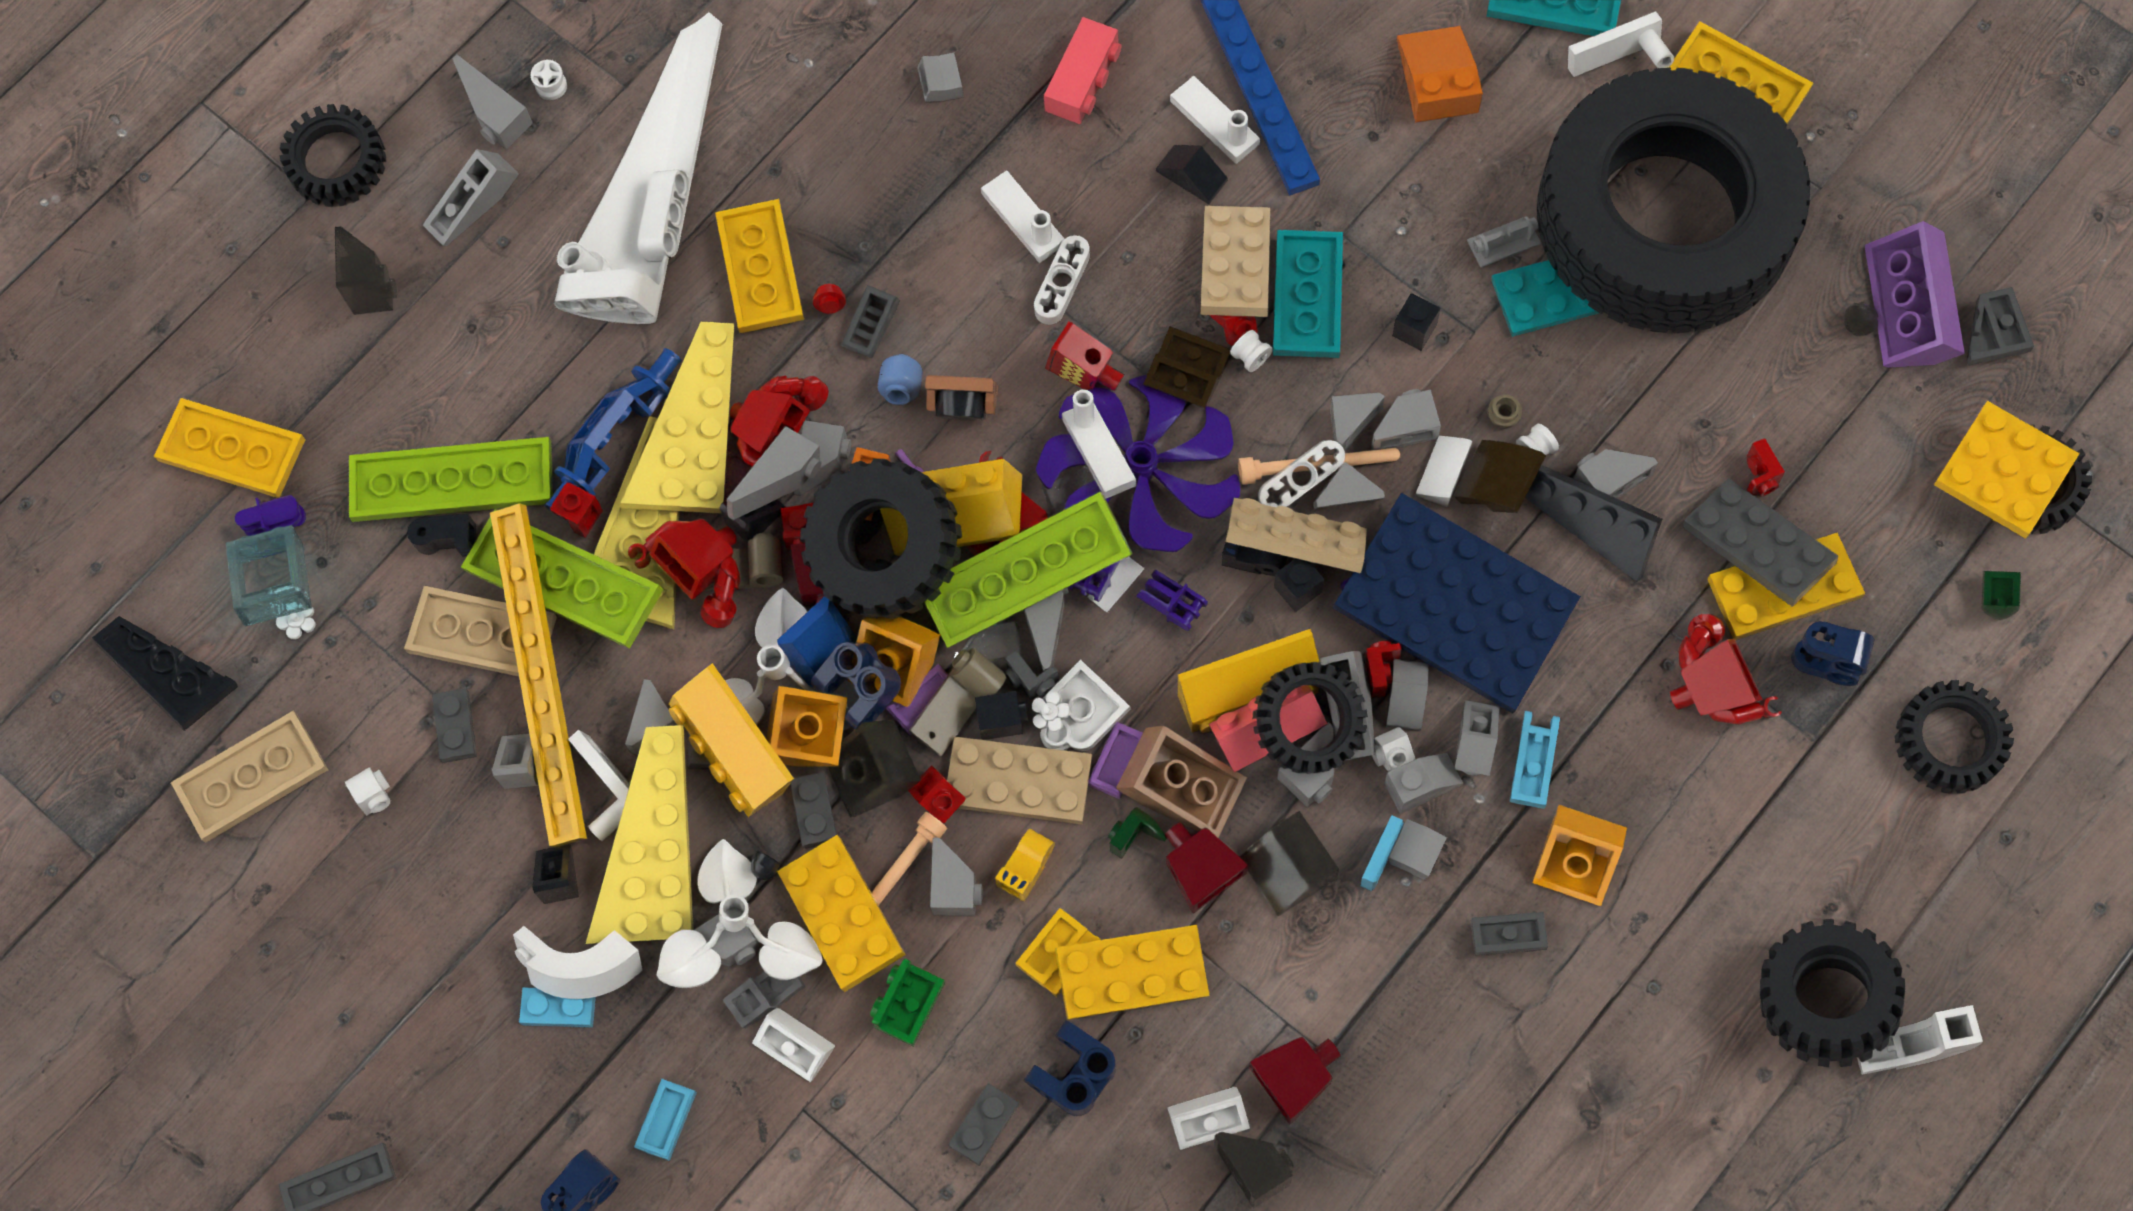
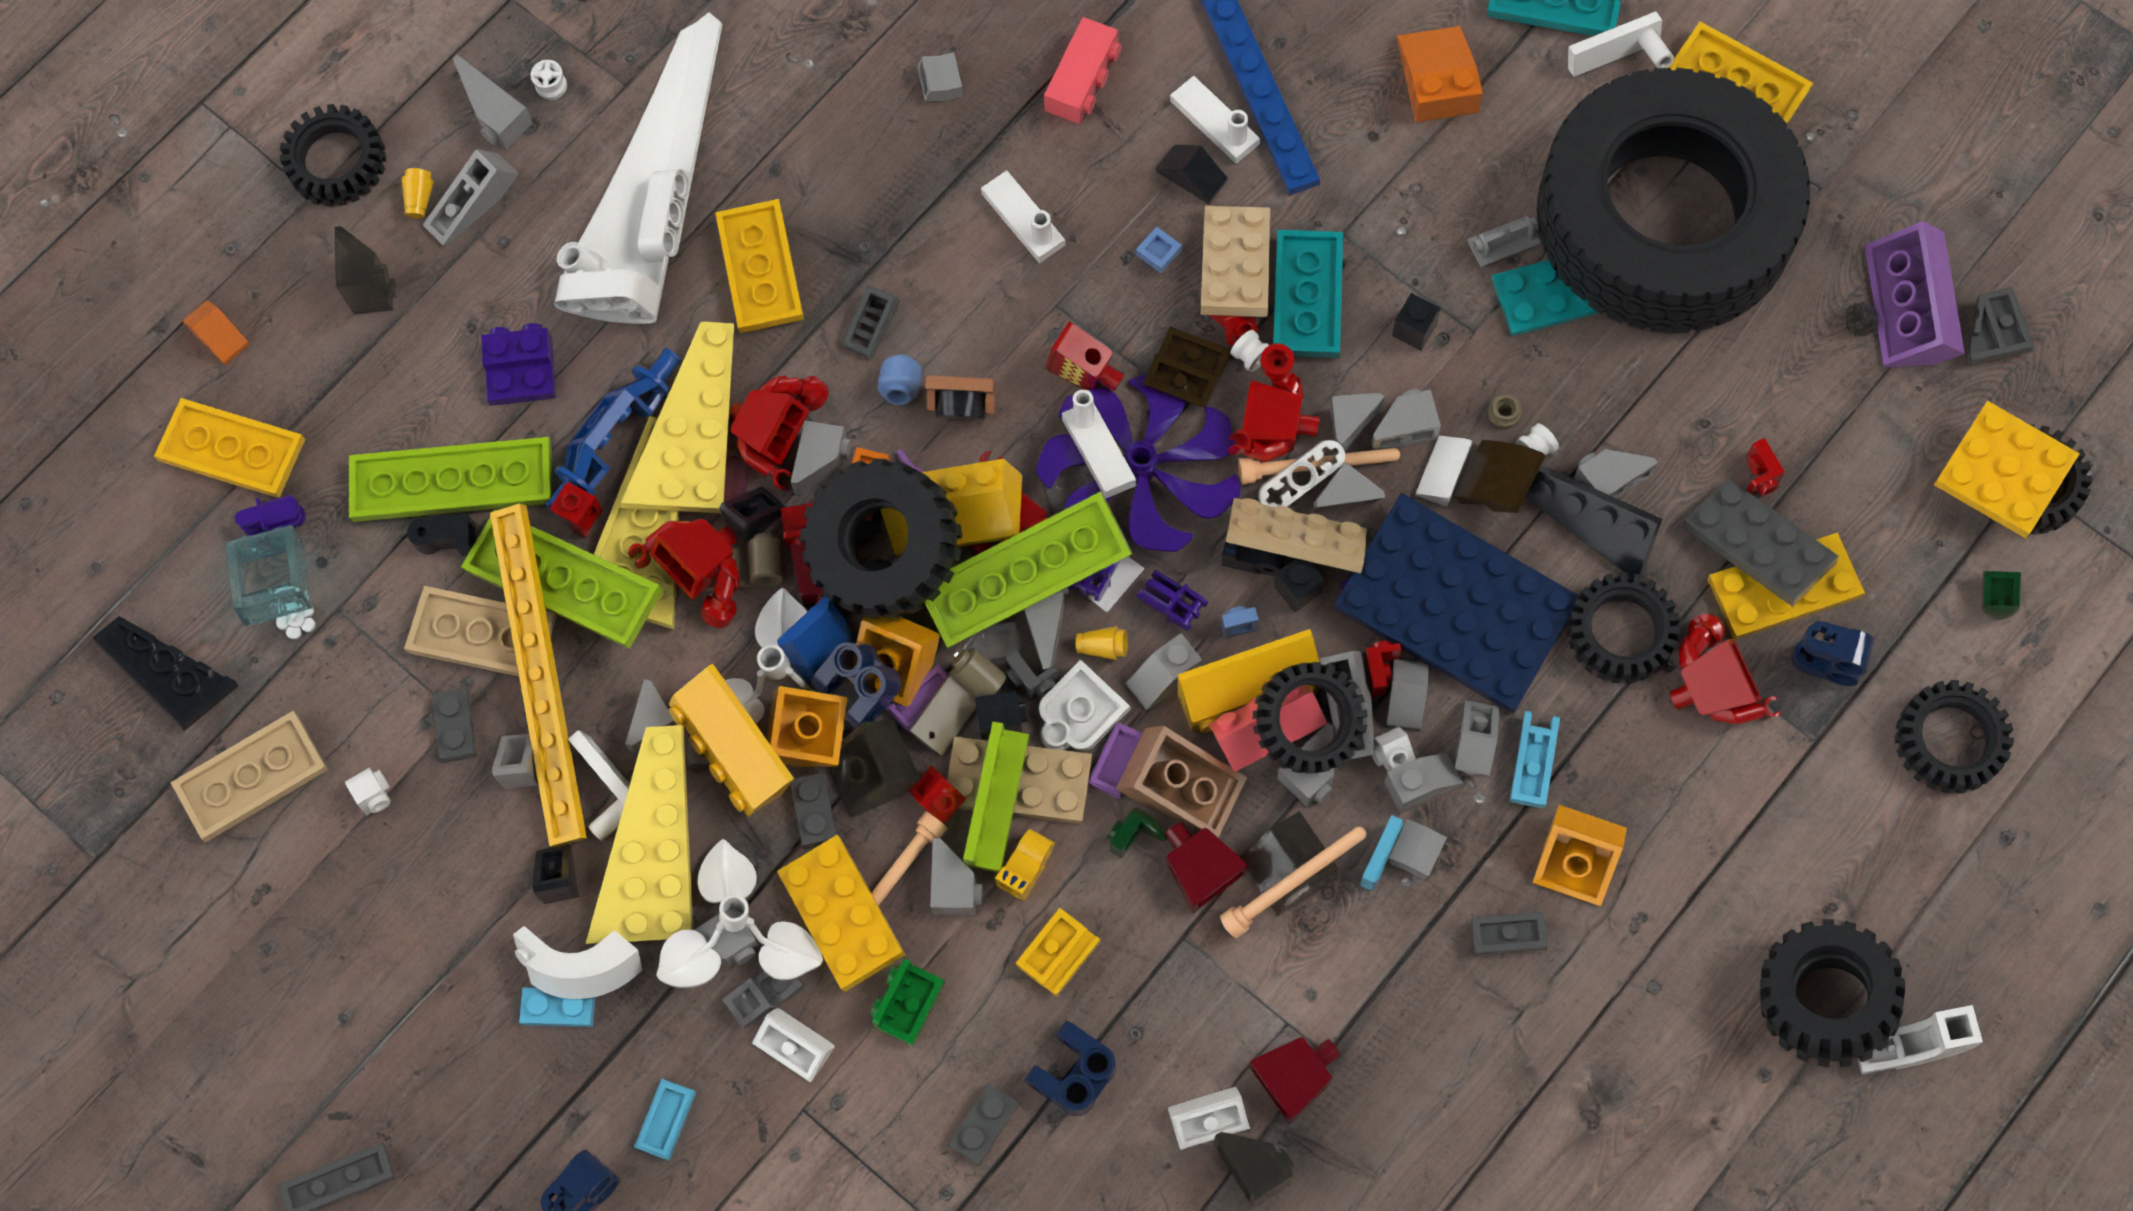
(216, 332): none -> orange slope
(416, 191): none -> yellow cone
(518, 364): none -> dark purple plate
(764, 866): black hinge -> none
(777, 473): light grey slope -> none
(829, 299): red plate -> none
(996, 799): none -> lime fence
(1050, 712): white plant -> none
(1058, 266): white beam -> none
(1103, 643): none -> yellow cone
(1132, 972): yellow plate -> none
(1158, 250): none -> medium blue plate
(1160, 672): none -> light grey slope
(1238, 919): none -> light nougat piece
(1239, 621): none -> medium blue plate
(1274, 411): none -> red torso
(1637, 592): none -> black tyre

